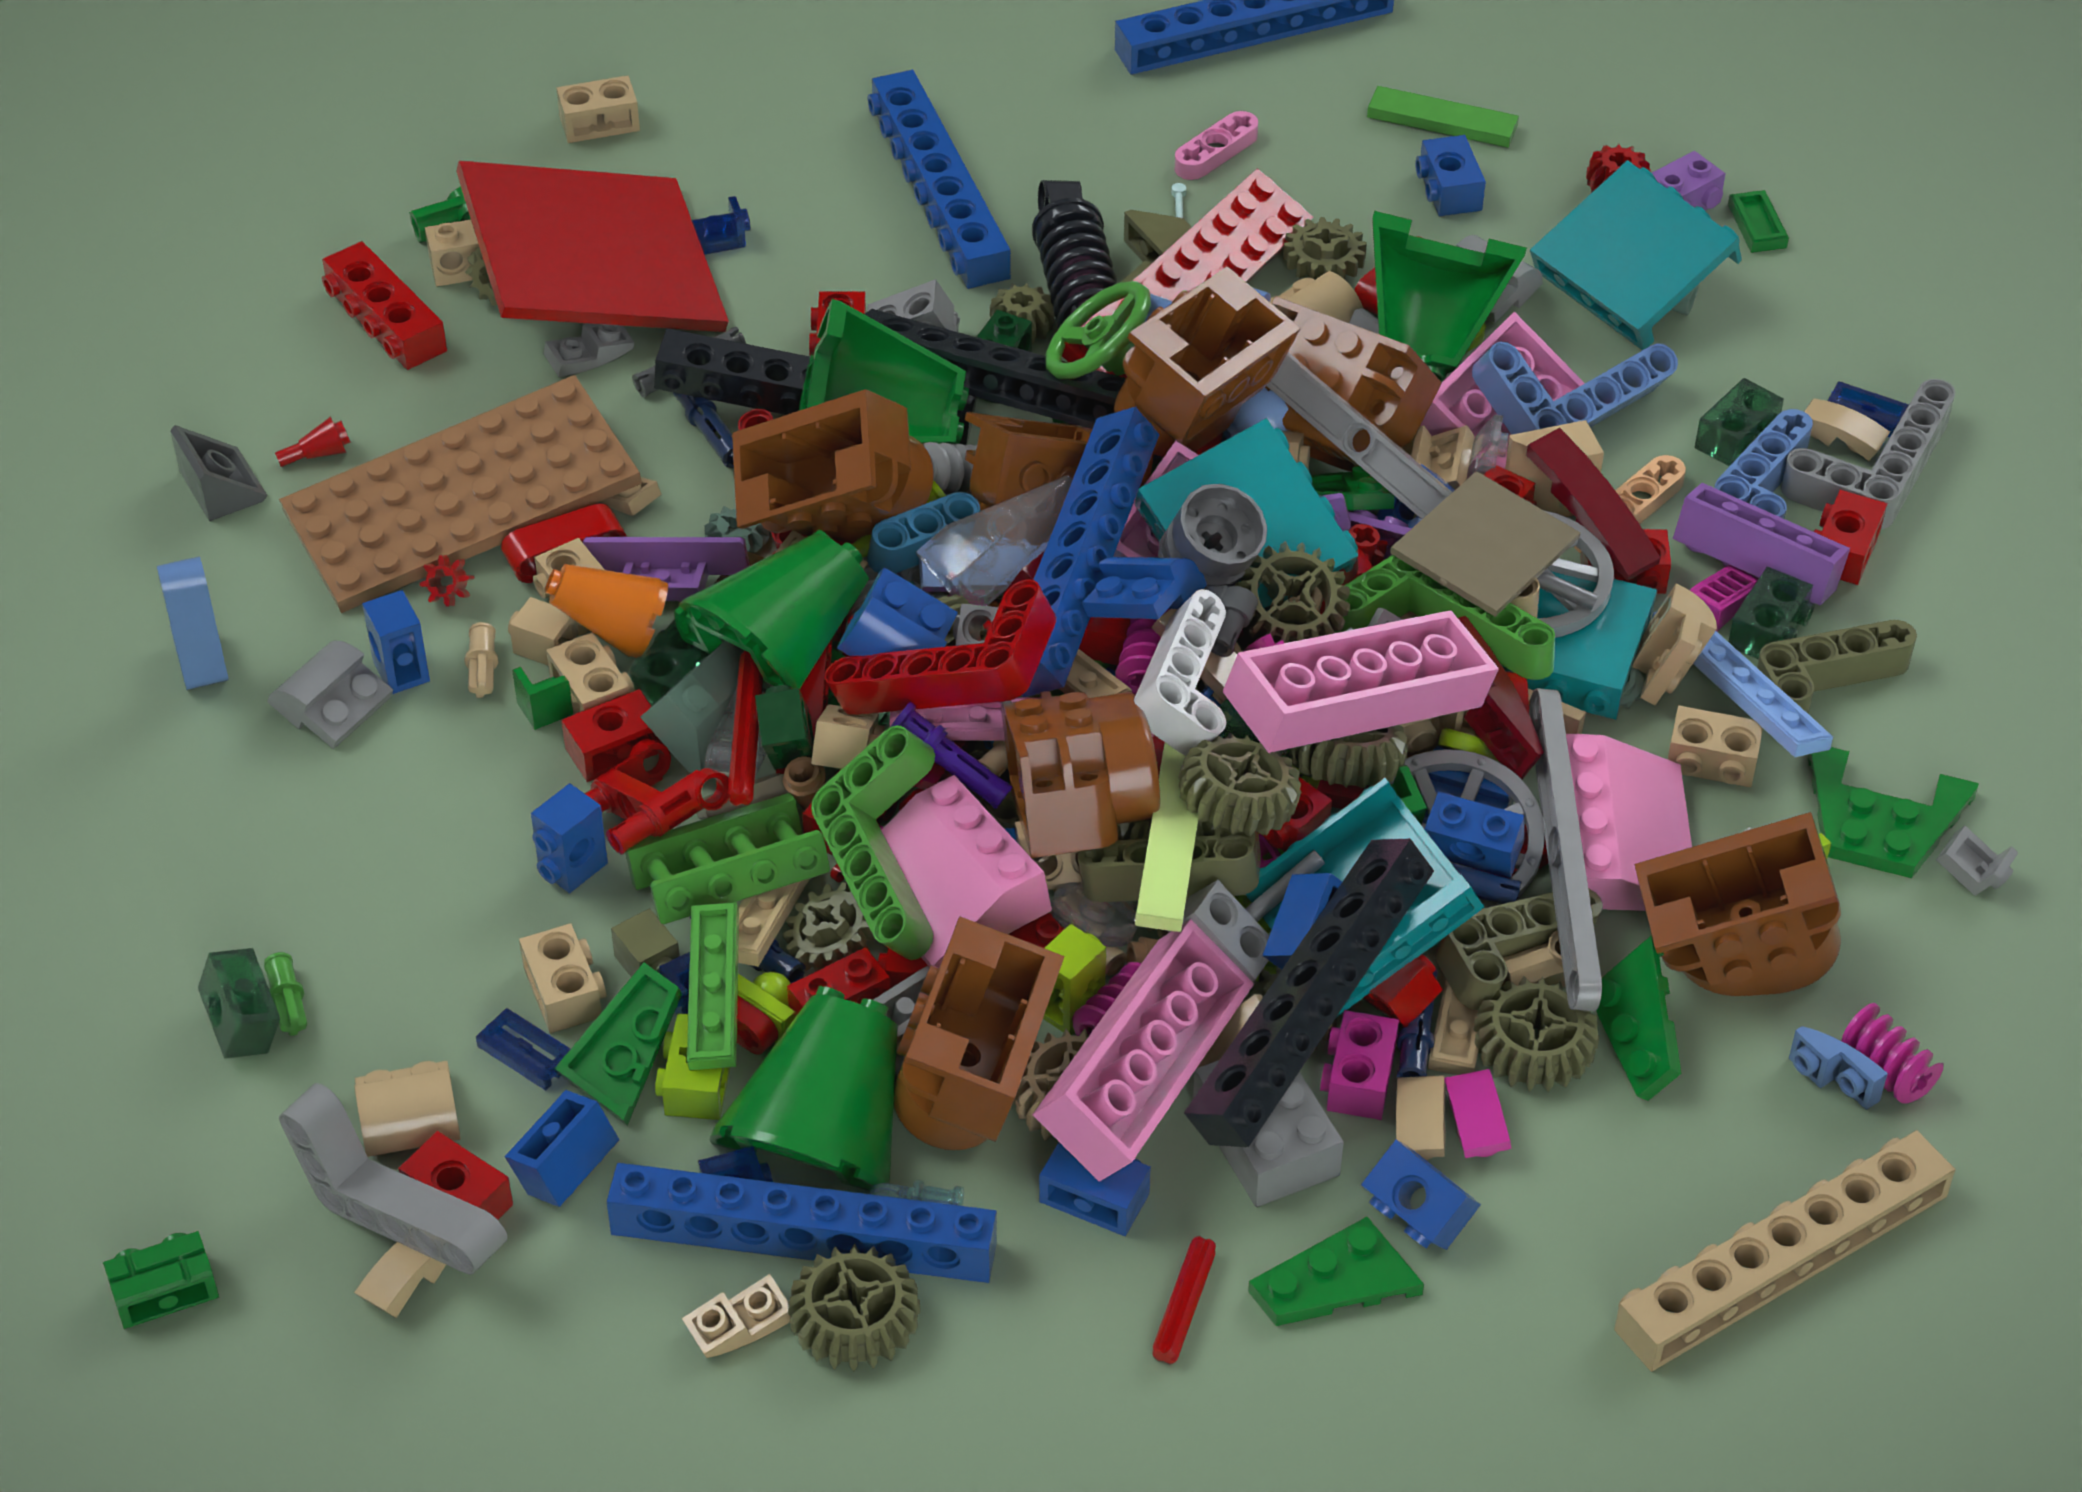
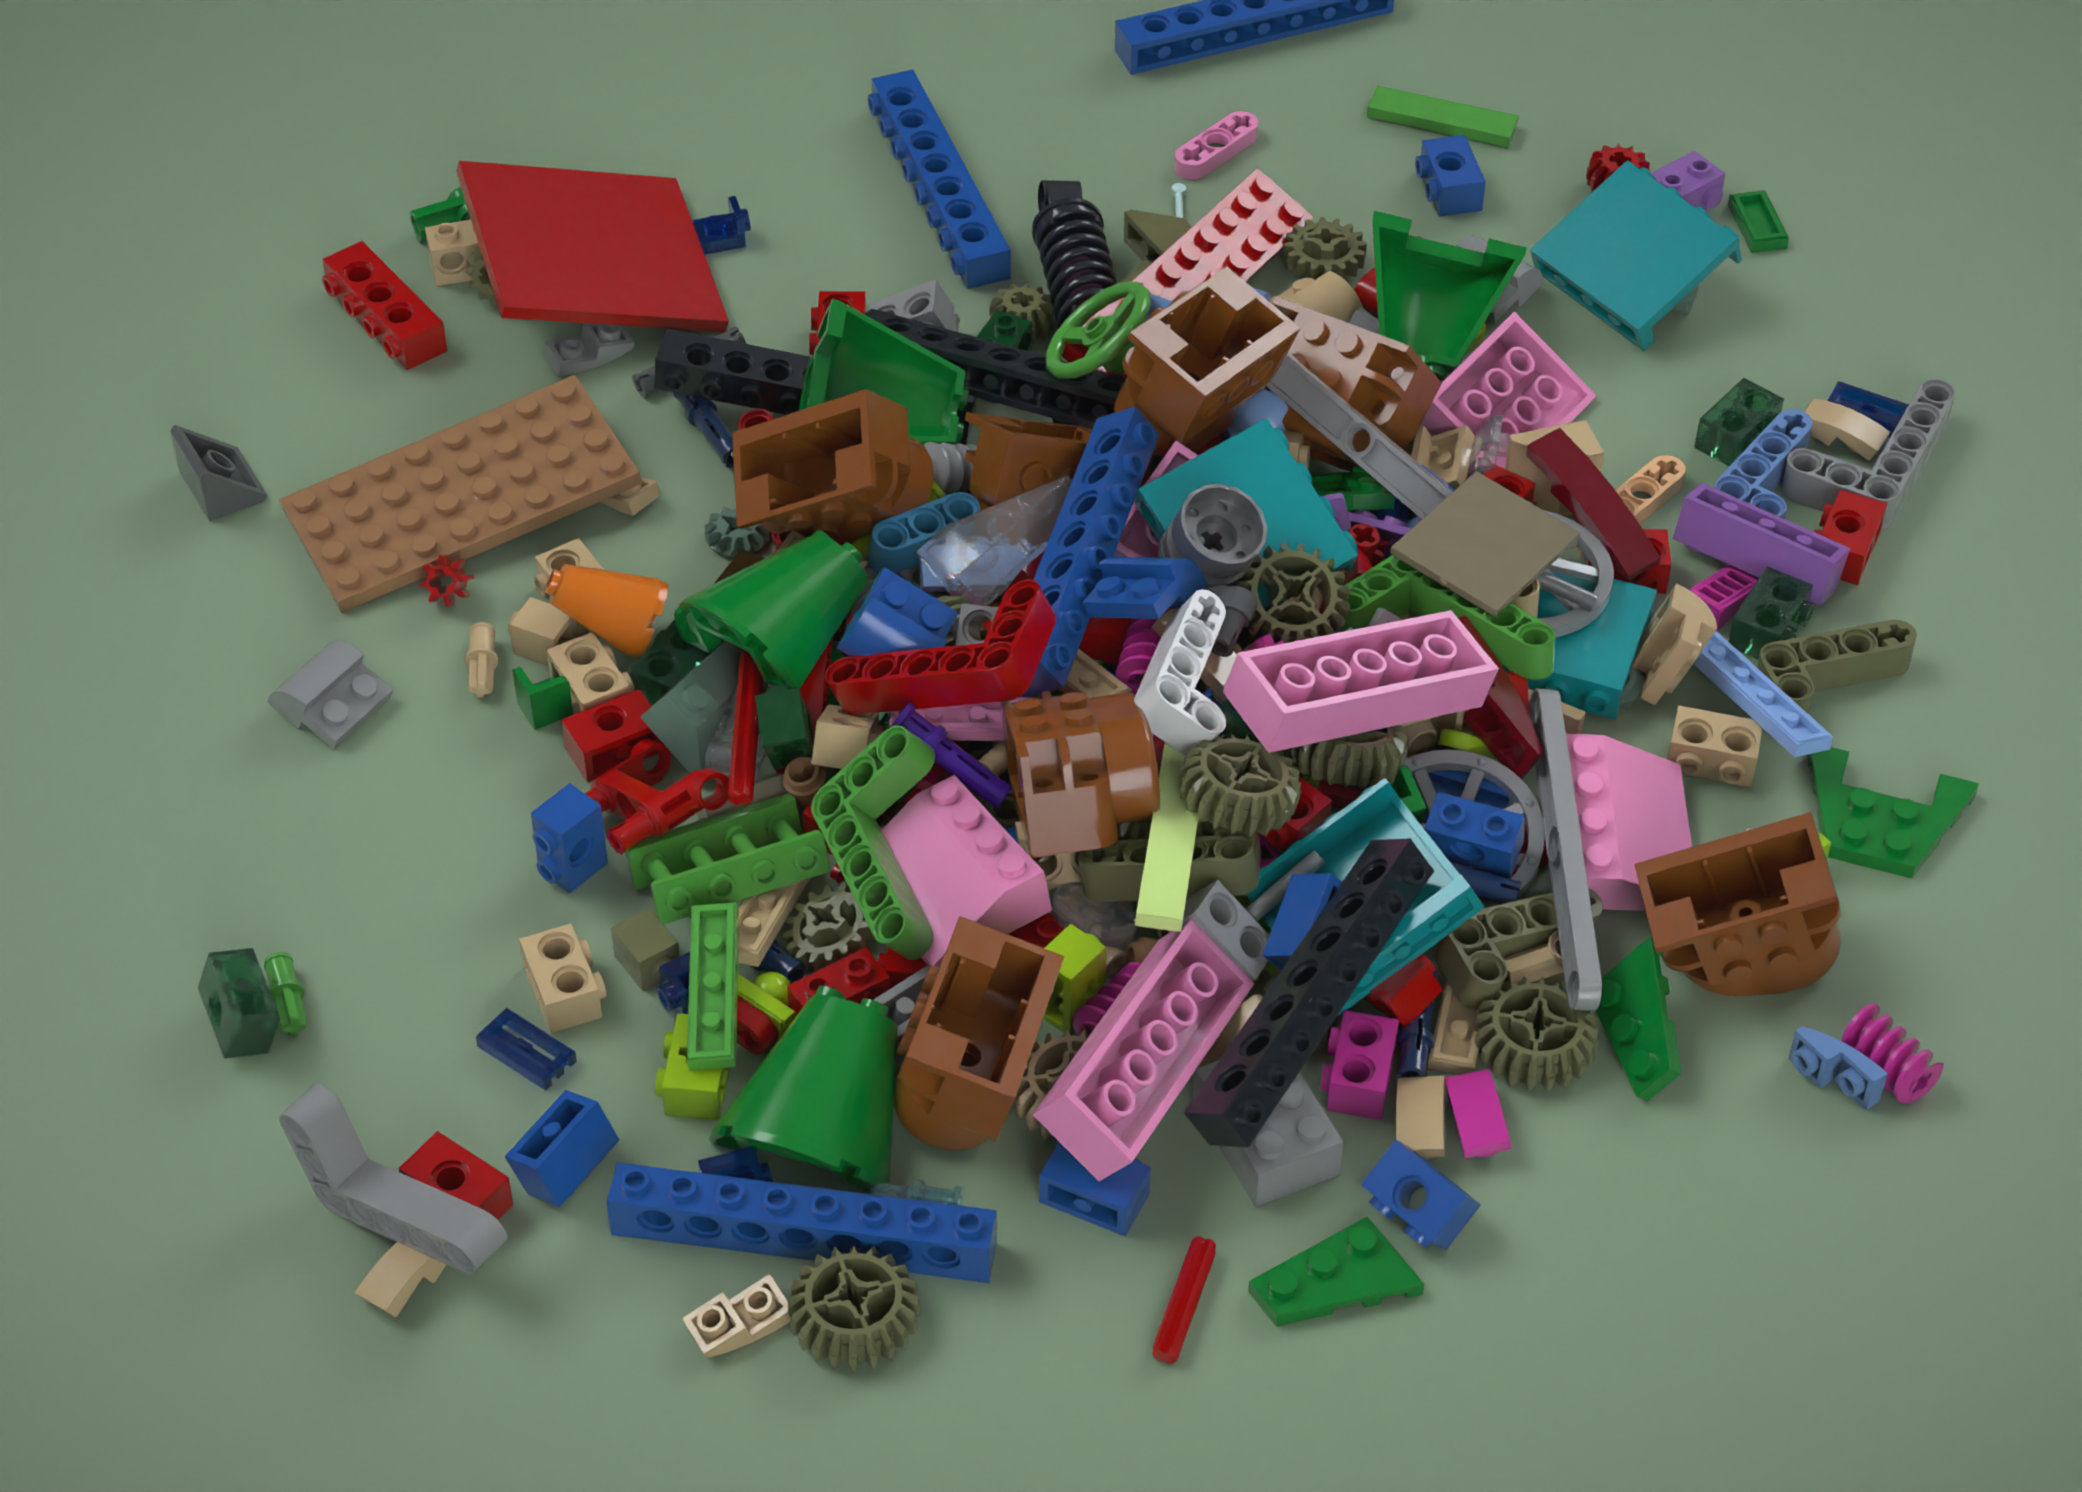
(160, 1279): green brick -> none
(192, 622): medium blue beam -> none
(322, 441): red cone -> none
(396, 641): blue brick -> none
(405, 1107): tan brick -> none
(530, 541): red beam -> none
(598, 109): tan brick -> none
(622, 1043): green wing -> none
(675, 560): medium lavender bracket -> none
(1527, 406): medium blue beam -> none
(1815, 1232): tan brick -> none
(1975, 862): light grey bracket -> none

